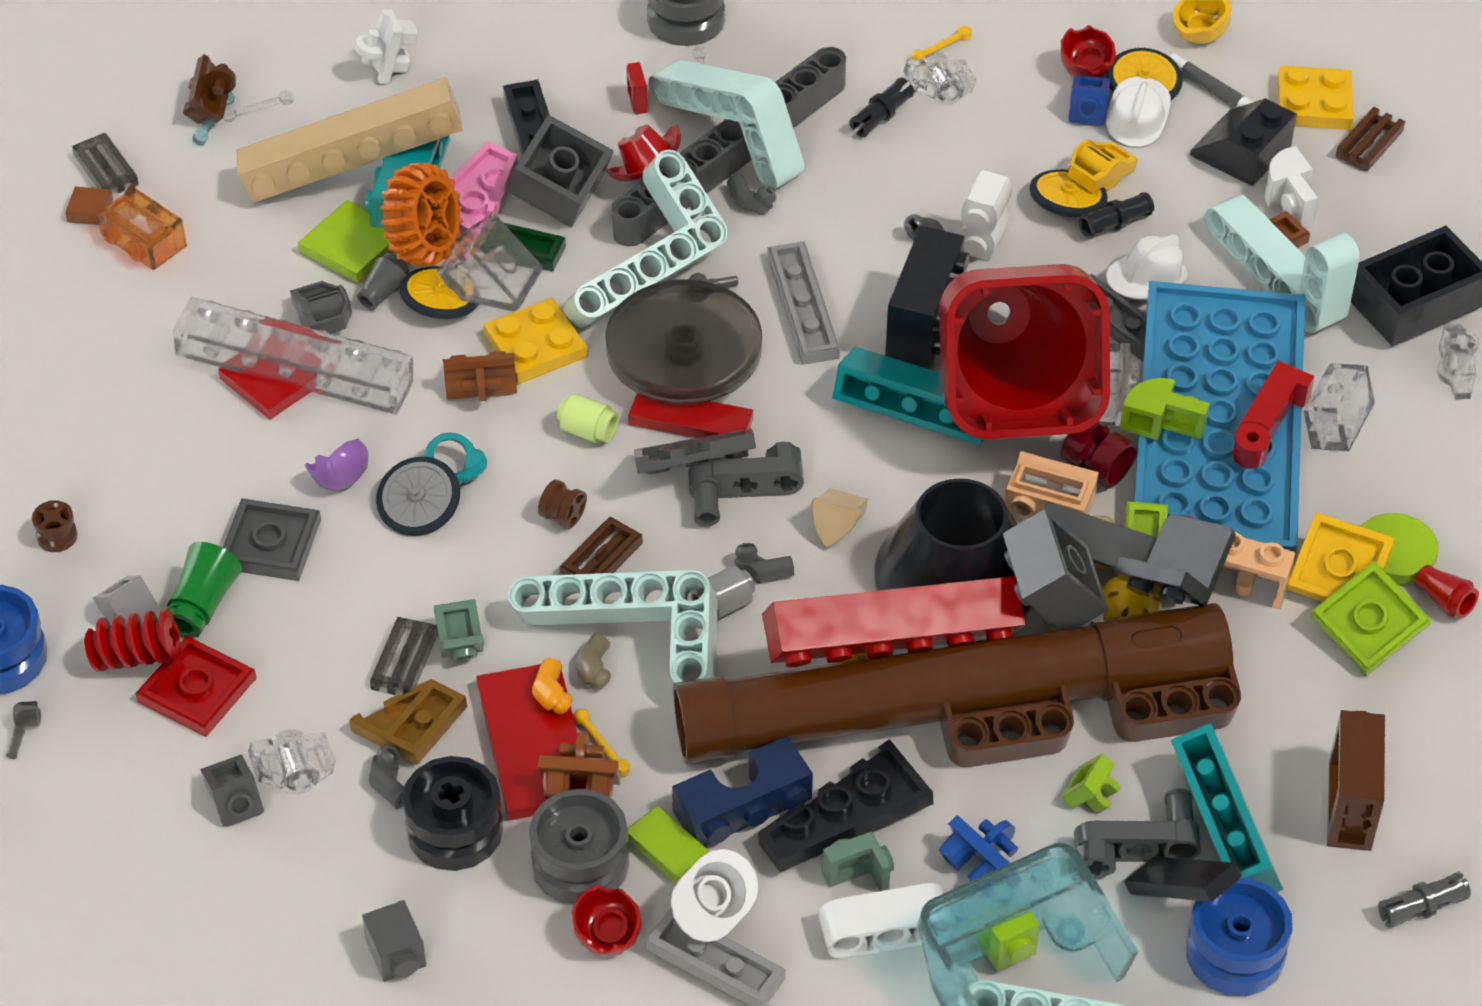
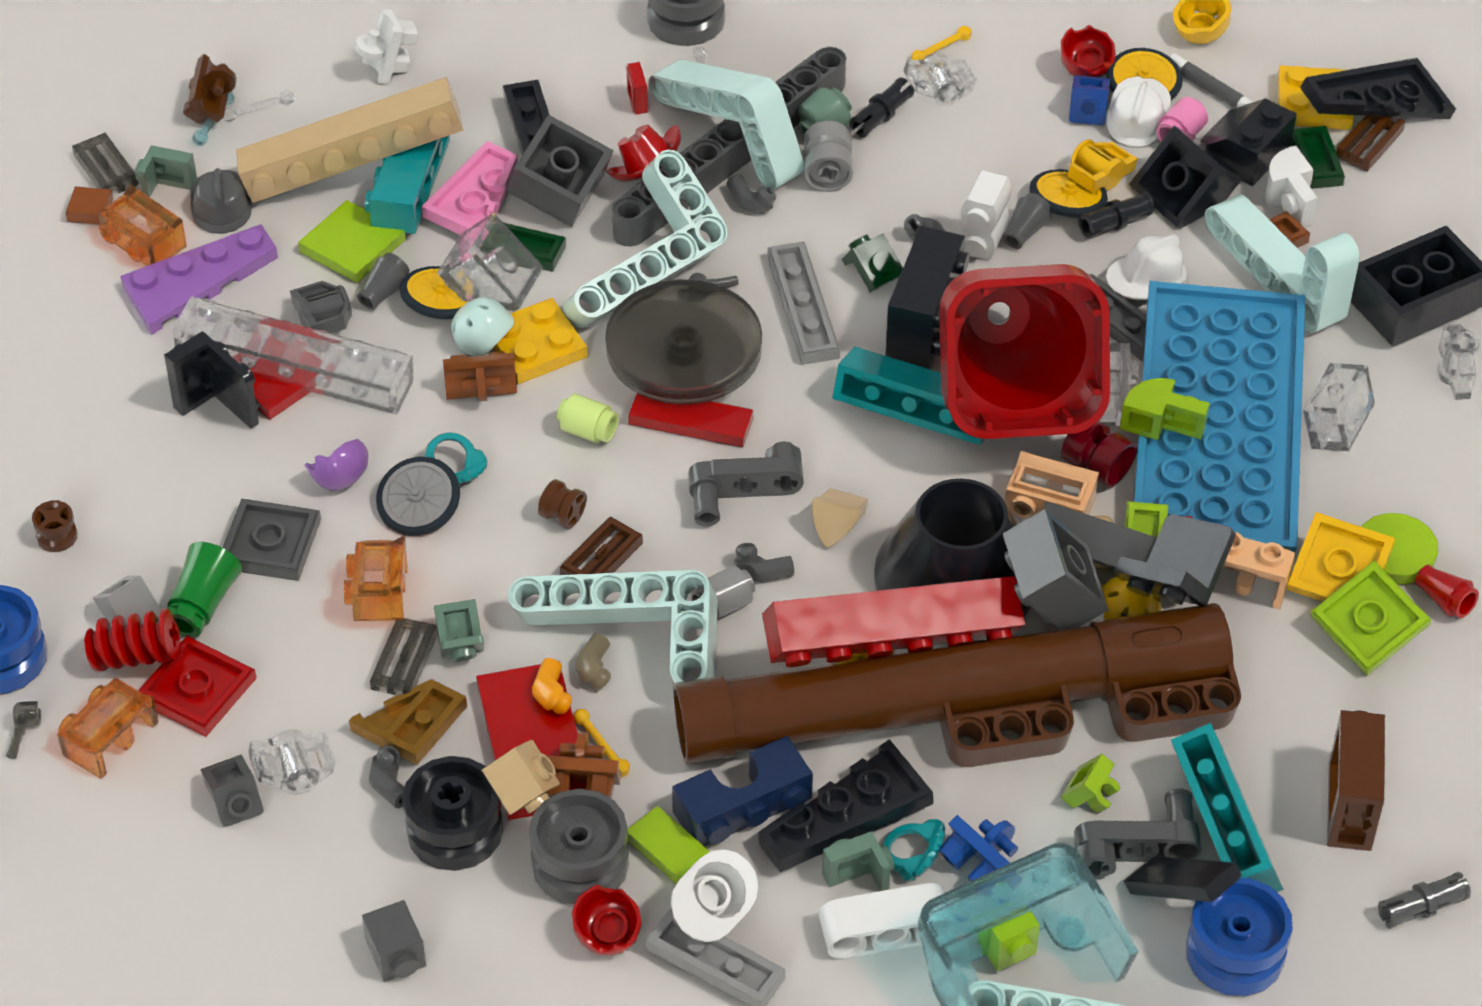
(104, 722): none -> clear orange window
(166, 168): none -> sand green bracket
(167, 285): none -> medium lavender wing
(205, 370): none -> black bracket
(220, 202): none -> dark grey piece
(376, 580): none -> clear orange window
(421, 214): orange gear -> none
(480, 325): none -> light aqua helmet
(522, 778): none -> tan brick
(688, 452): dark grey wing -> none
(824, 106): none -> sand green head
(828, 156): none -> light grey wheel
(874, 261): none -> dark green bracket
(932, 832): none -> teal piece
(1027, 218): none -> dark grey cone
(1185, 178): none -> black slope
(1186, 114): none -> bright pink brick
(1281, 389): red leg -> none
(1321, 155): none -> dark green tile
(1379, 90): none -> black wing

